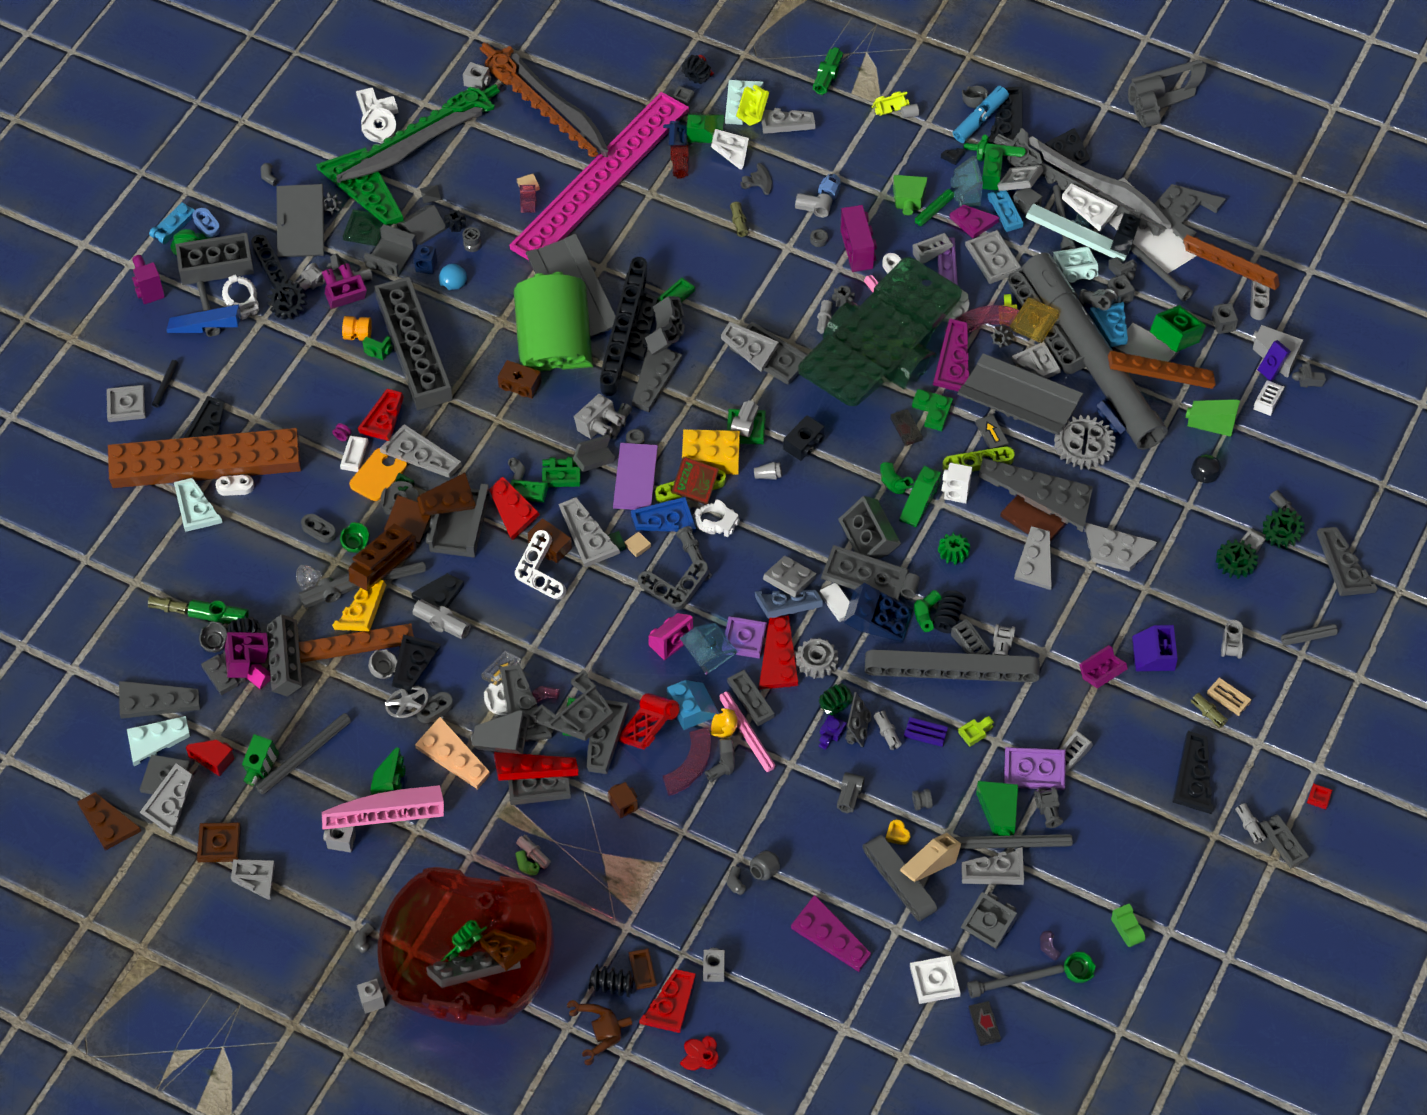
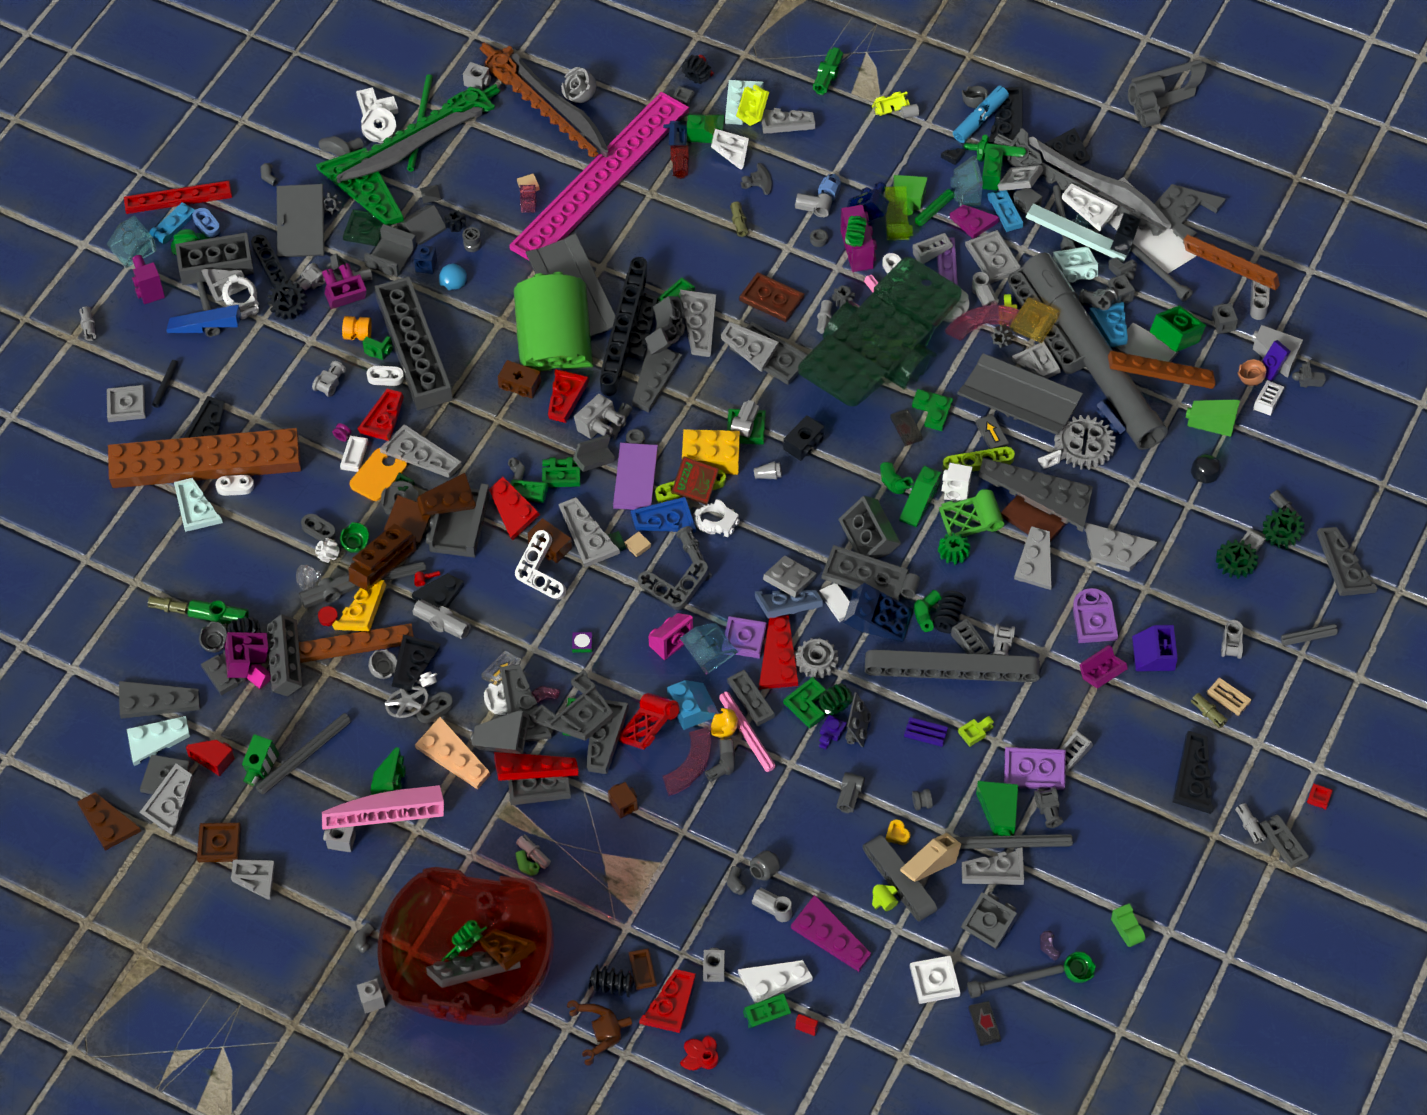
(87, 323): none -> light grey pin
(131, 240): none -> clear light blue slope
(174, 197): none -> red tile
(217, 278): none -> light grey wing
(327, 550): none -> white gear
(327, 616): none -> red tile
(328, 380): none -> light grey connector
(339, 146): none -> dark grey arm
(387, 375): none -> white plate
(420, 577): none -> red hand
(422, 110): none -> green piece
(427, 679): none -> white plate
(566, 394): none -> red wing
(579, 85): none -> light grey cylinder
(581, 642): none -> tile
(699, 320): none -> light grey wing
(766, 1010): none -> green hinge
(771, 297): none -> copper tile
(772, 903): none -> light grey piece
(774, 979): none -> white wing
(802, 702): none -> green plate
(806, 1024): none -> red tile
(855, 231): none -> green gear
(872, 201): none -> clear blue brick
(884, 896): none -> lime piece
(887, 730): light grey pin -> none
(896, 215): none -> clear neon green door
(953, 359): magenta wing -> none
(984, 290): none -> light grey piece
(984, 506): none -> bright green piece
(1050, 459): none -> white slope
(1094, 619): none -> medium lavender tile
(1252, 372): none -> nougat hair

